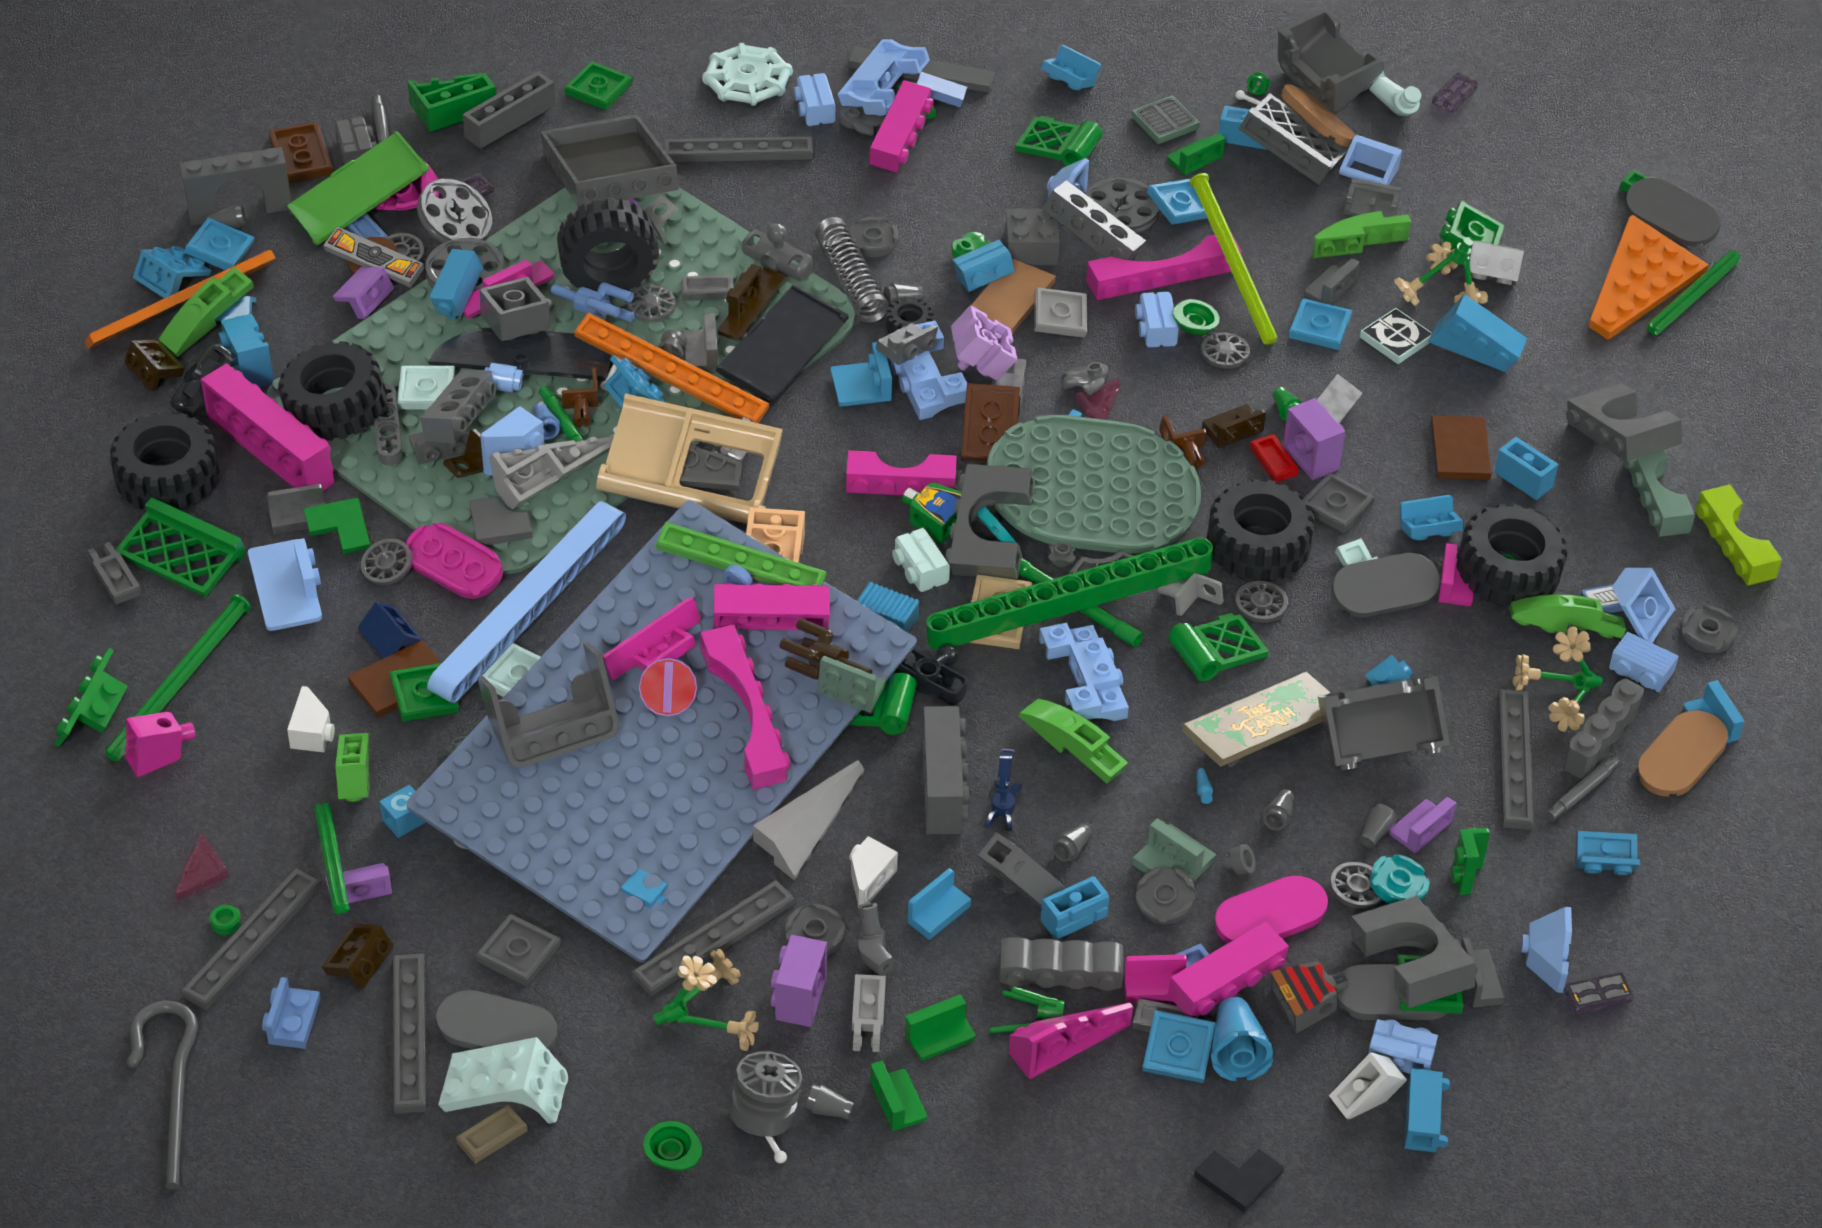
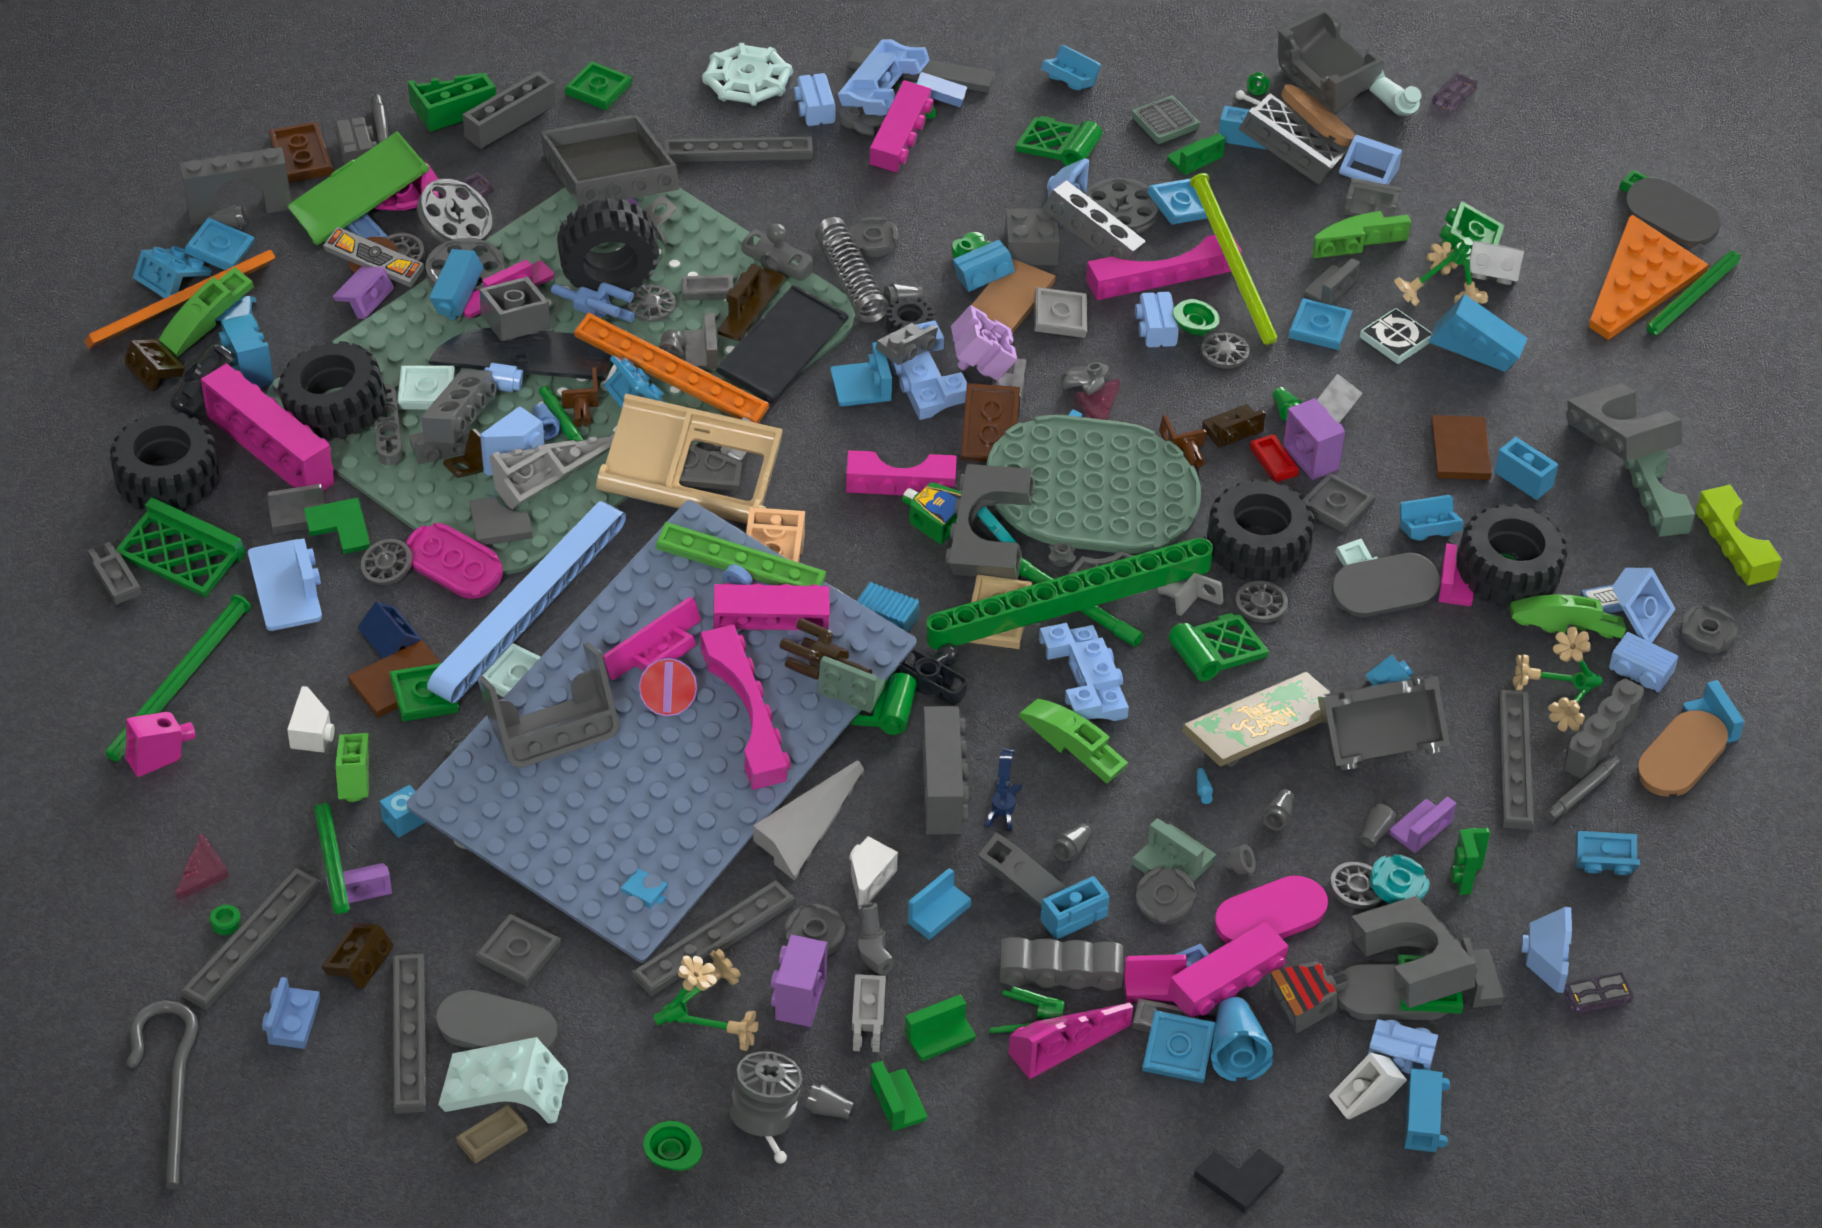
(96, 702): green bracket -> none
(921, 560): light aqua brick -> none

